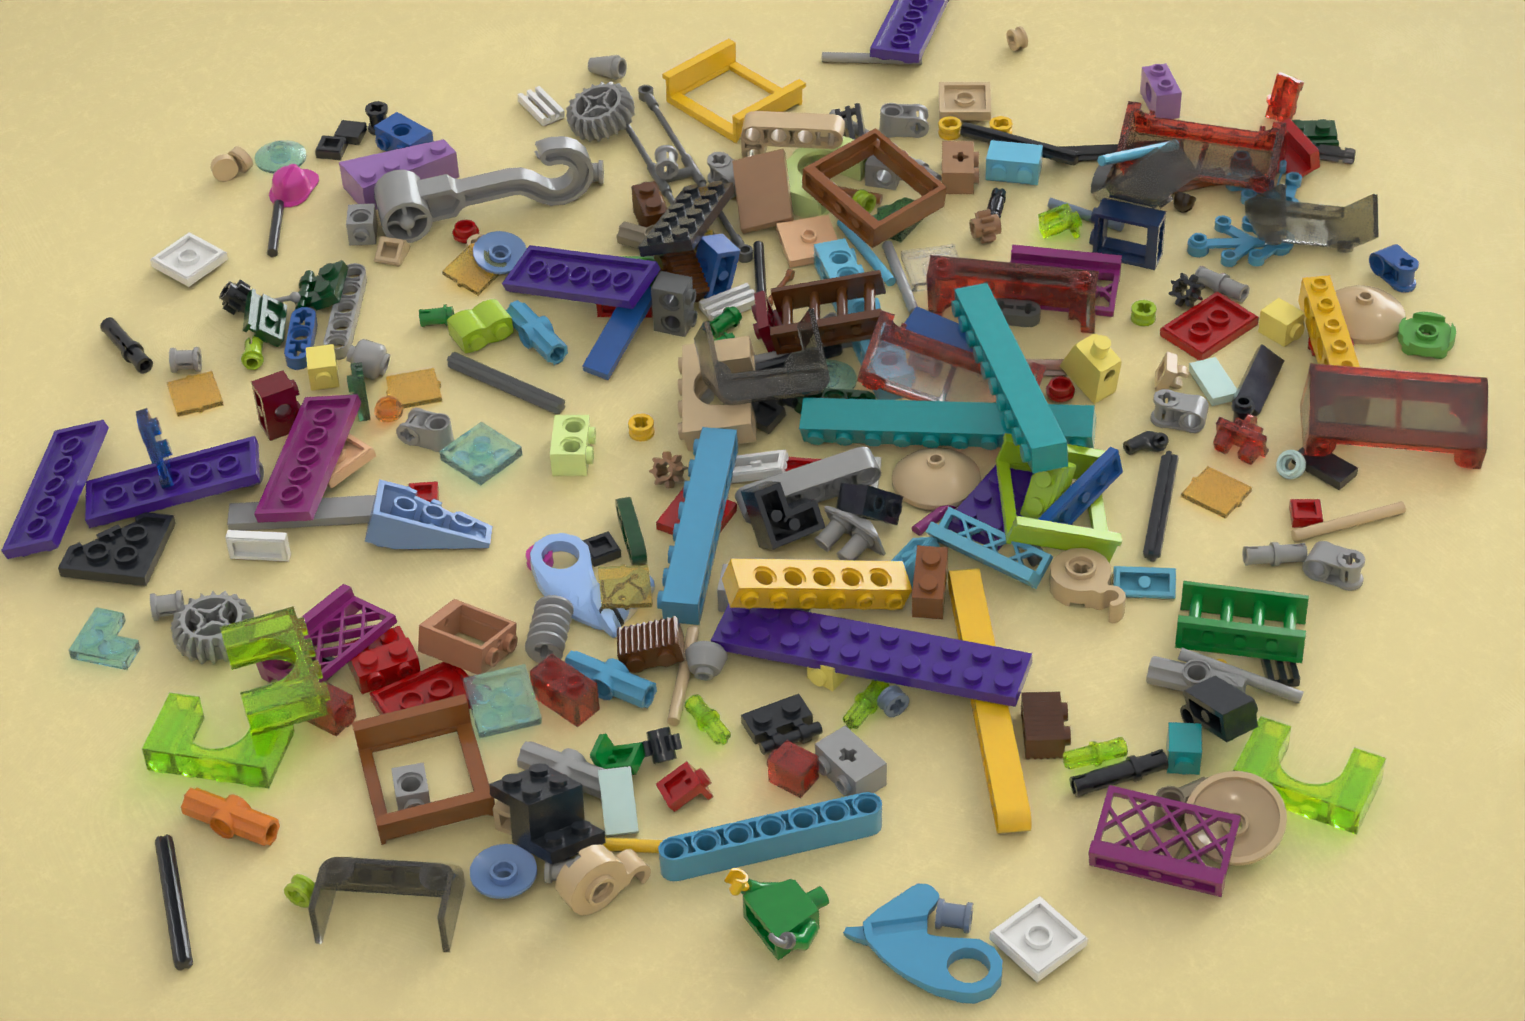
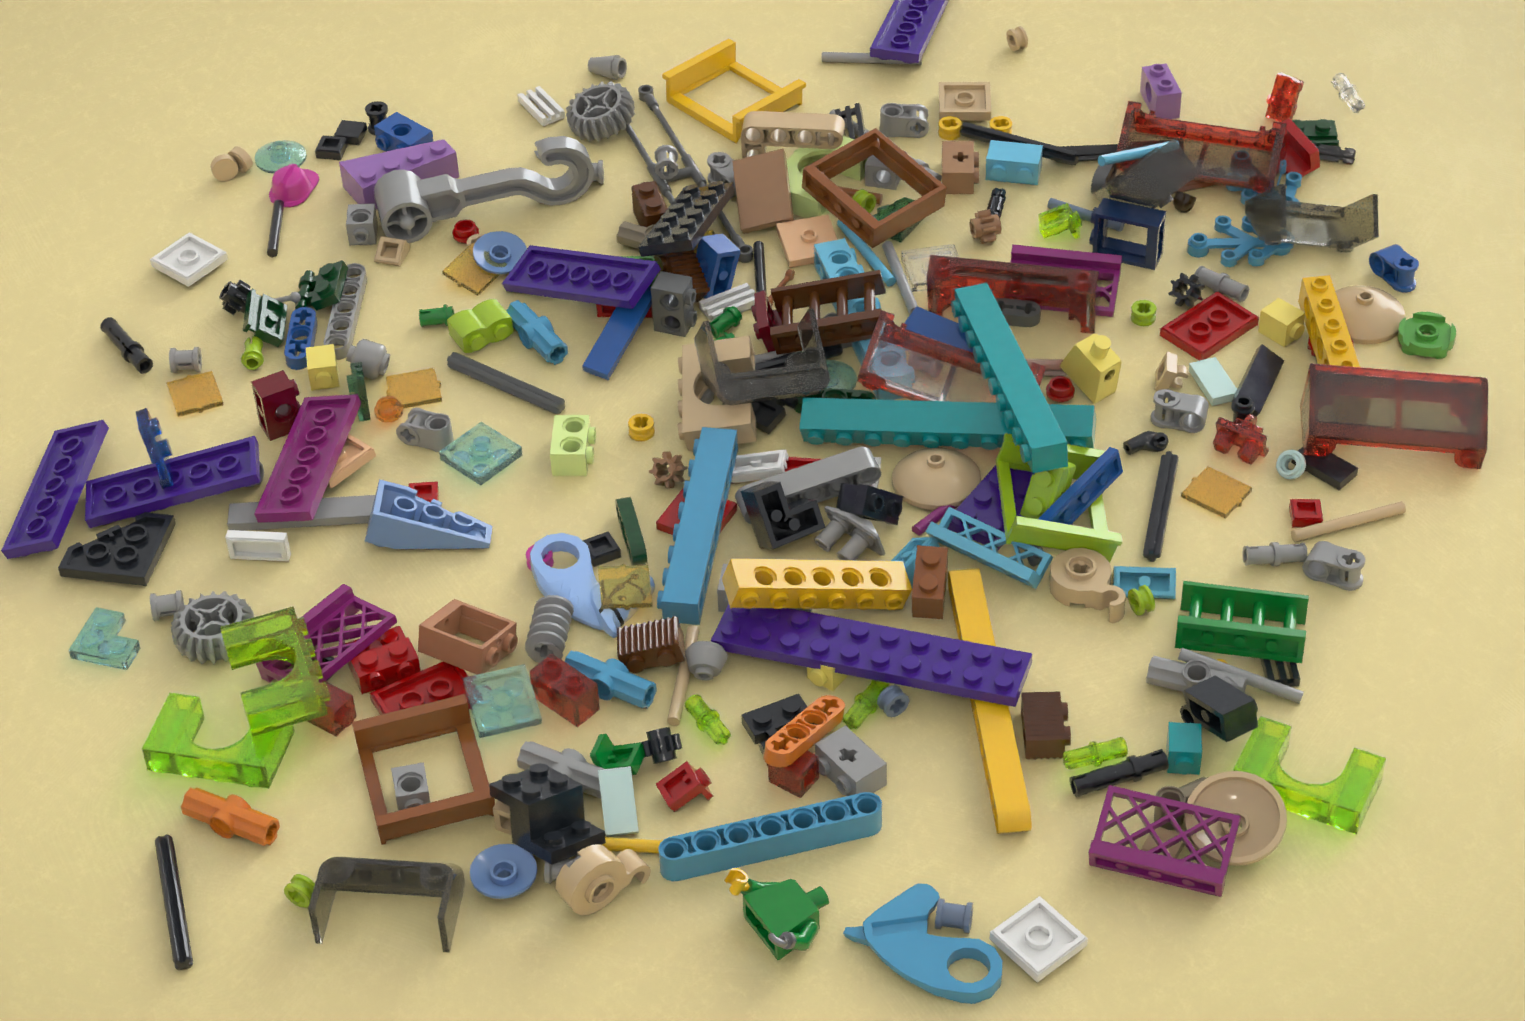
(825, 712): none -> orange beam
(1141, 600): none -> lime bush
(1348, 92): none -> clear axle

